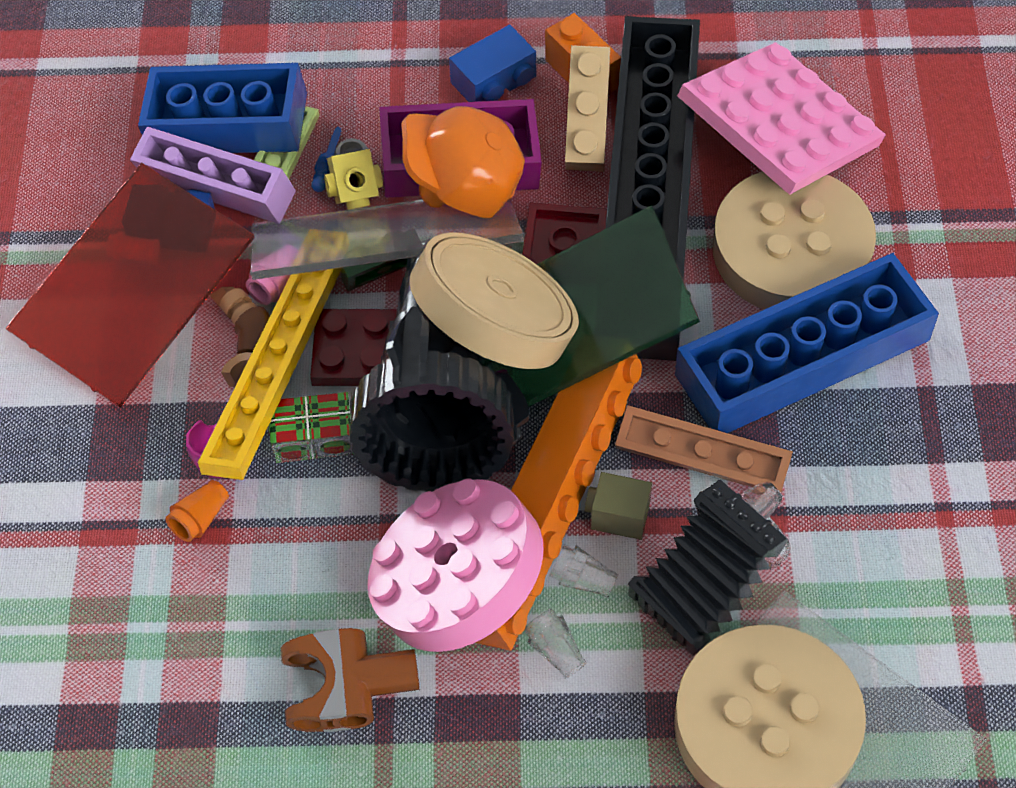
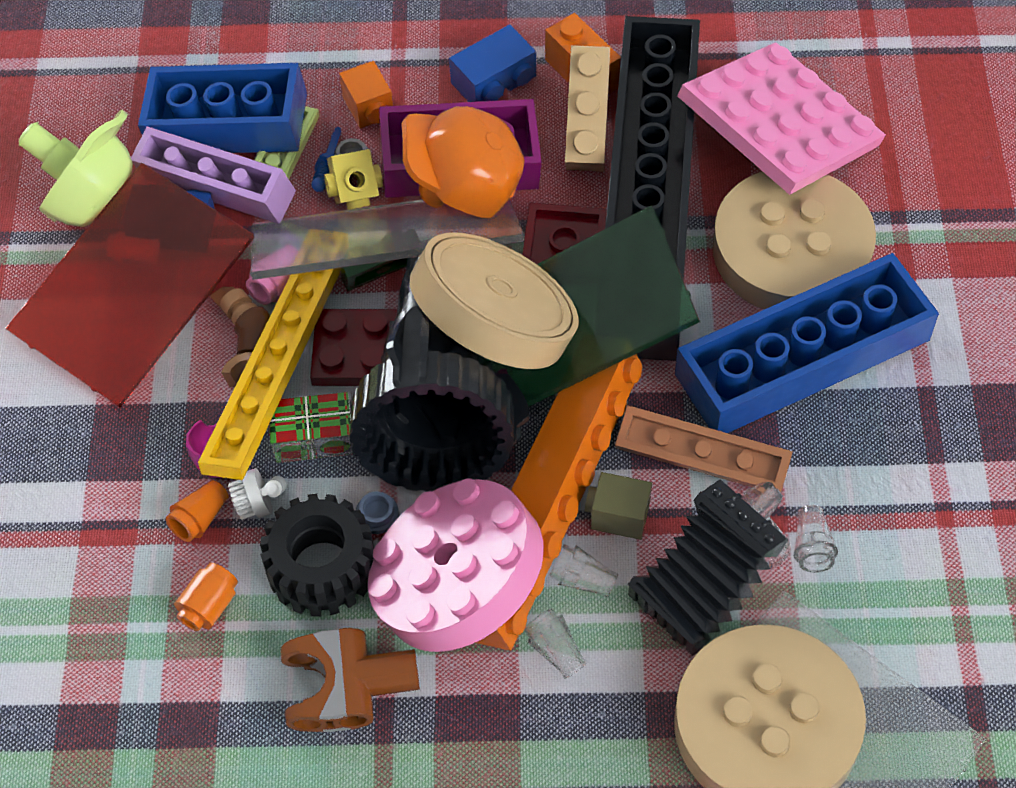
(84, 175): none -> yellowish green piece
(206, 597): none -> orange brick
(252, 495): none -> white piece
(311, 524): none -> black tyre
(365, 92): none -> orange brick
(379, 511): none -> sand blue plate
(814, 542): none -> clear cone

